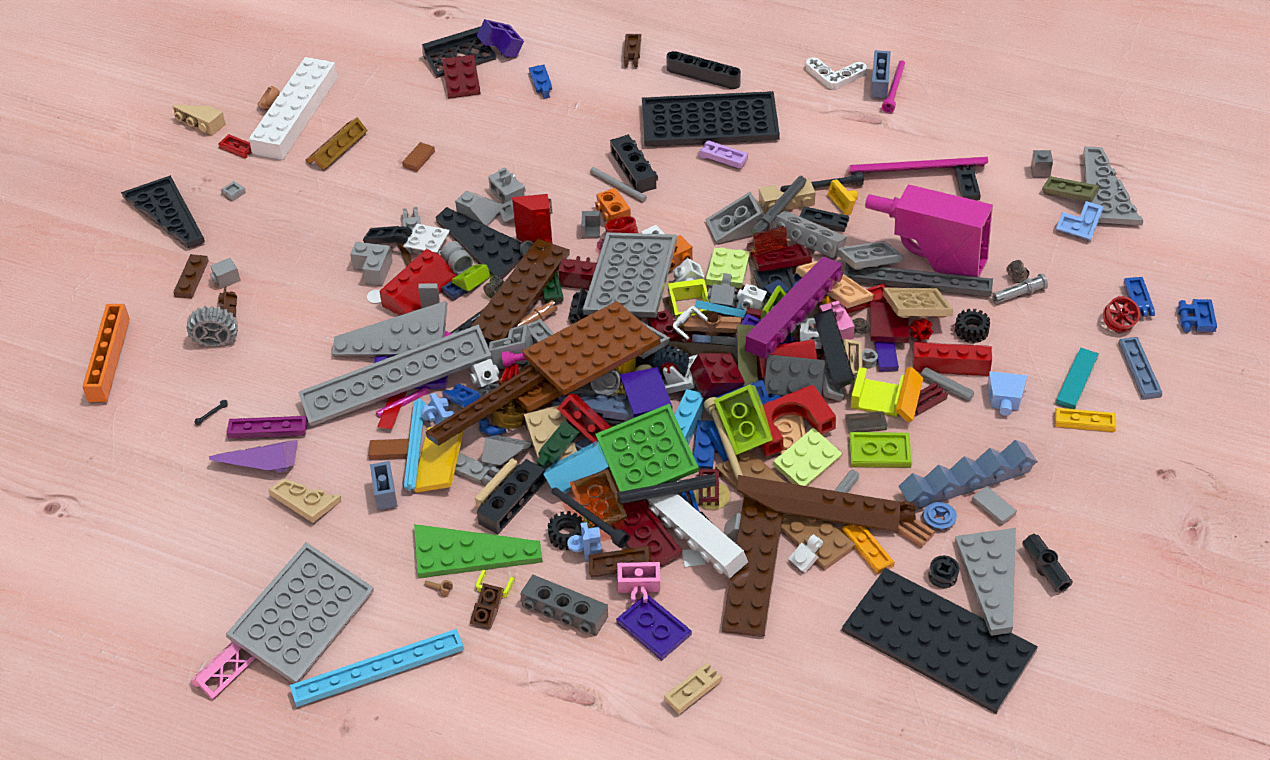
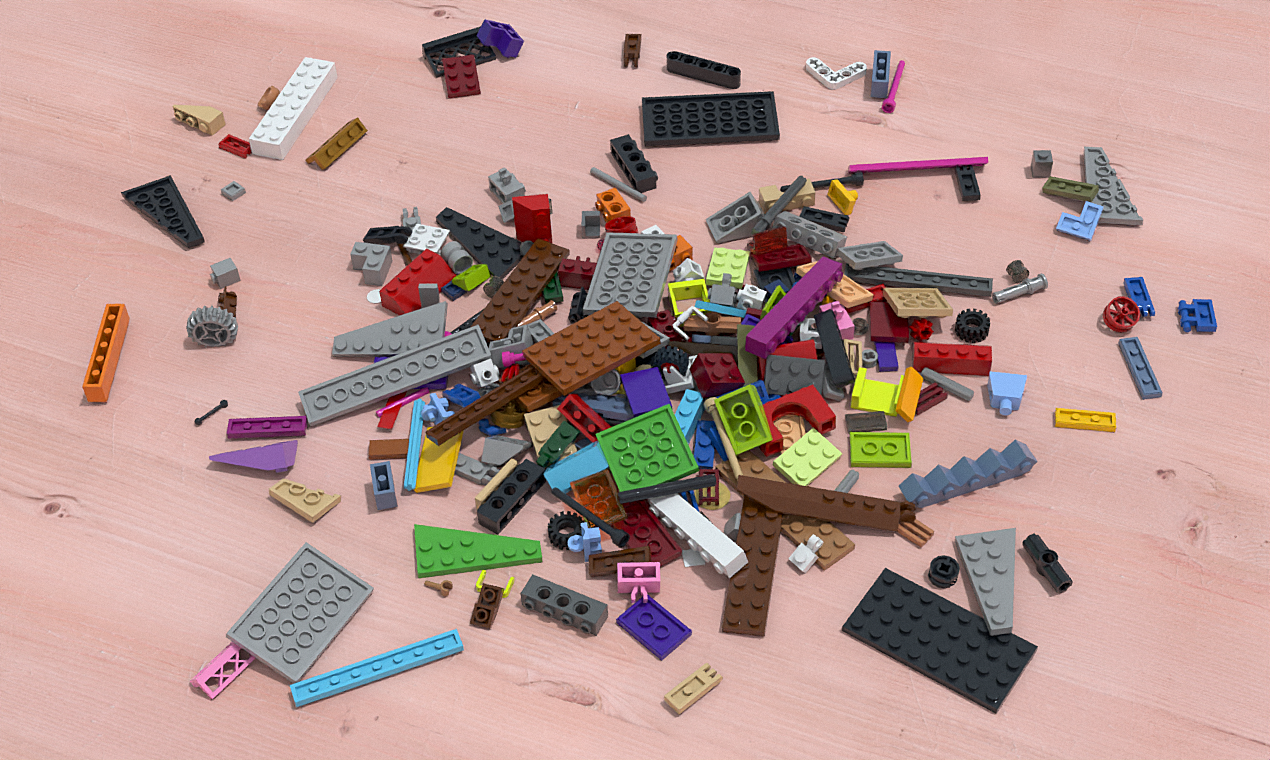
(191, 276): reddish brown plate -> none
(418, 156): dark orange tile -> none
(478, 207): light grey slope -> none
(541, 80): blue hinge -> none
(723, 154): lavender plate -> none
(868, 548): light orange tile -> none
(940, 509): medium blue gear -> none
(947, 227): dark pink piece -> none
(994, 505): light grey tile -> none
(1077, 378): teal tile -> none

